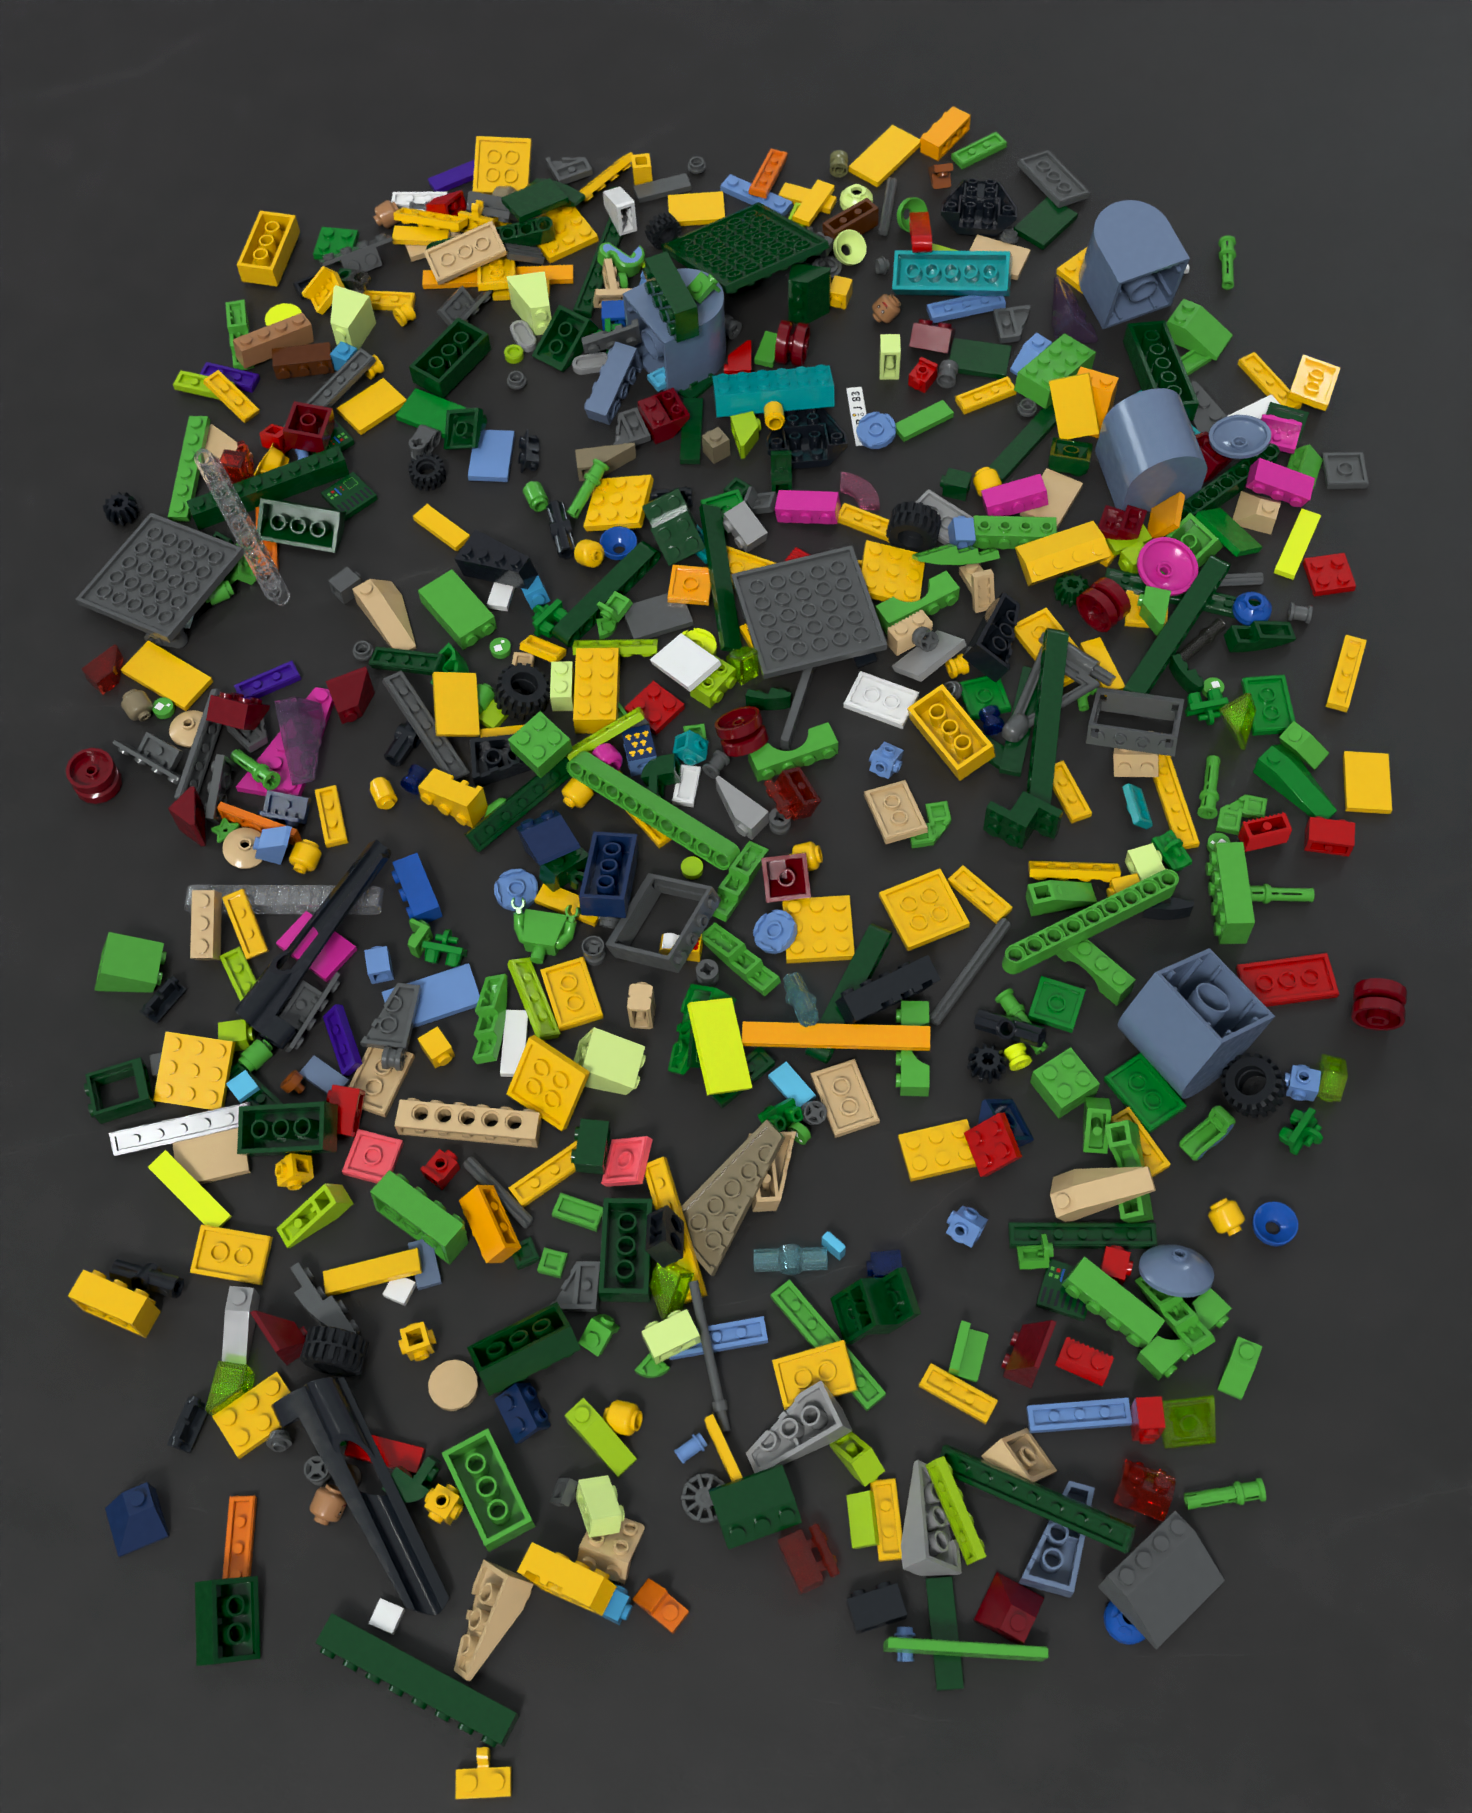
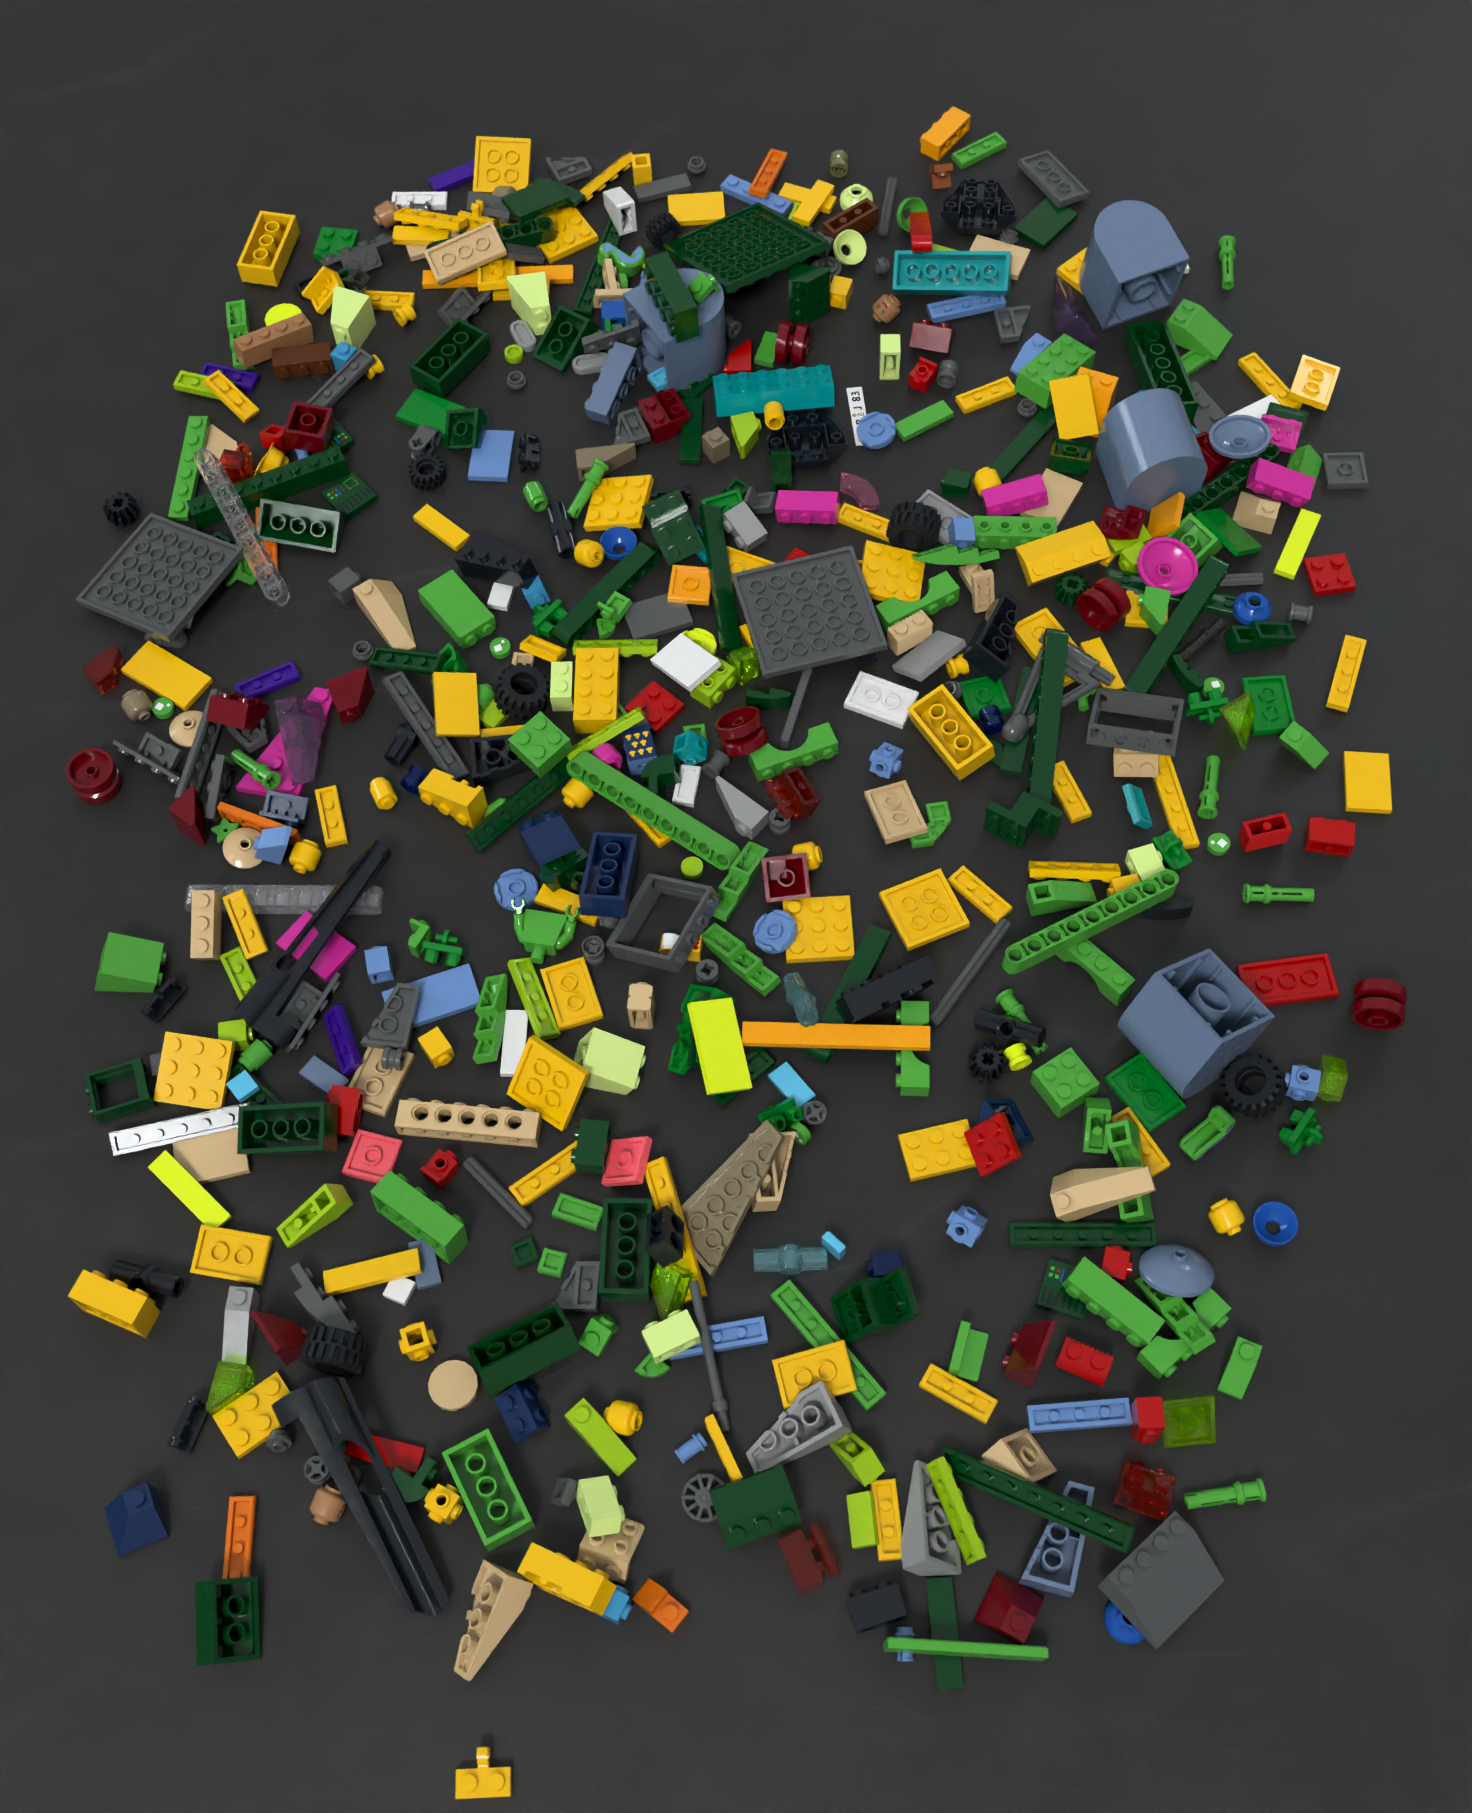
(221, 593): bright green brick -> none
(292, 1082): dark orange tile -> none
(294, 1171): yellow brick -> none
(371, 406): yellow tile -> none
(386, 1616): white tile -> none
(416, 889): blue brick -> none
(418, 1680): dark green brick -> none
(448, 204): red slope -> none
(489, 1224): light orange brick -> none
(845, 1098): tan tile -> none
(884, 156): yellow tile -> none
(928, 643): dark grey wheel -> none
(981, 358): dark green tile -> none
(1036, 1255): bright green bracket -> none
(1056, 1004): green plate -> none
(1230, 893): bright green brick -> none
(1246, 806): bright green tile -> none
(1293, 780): green wedge -> none

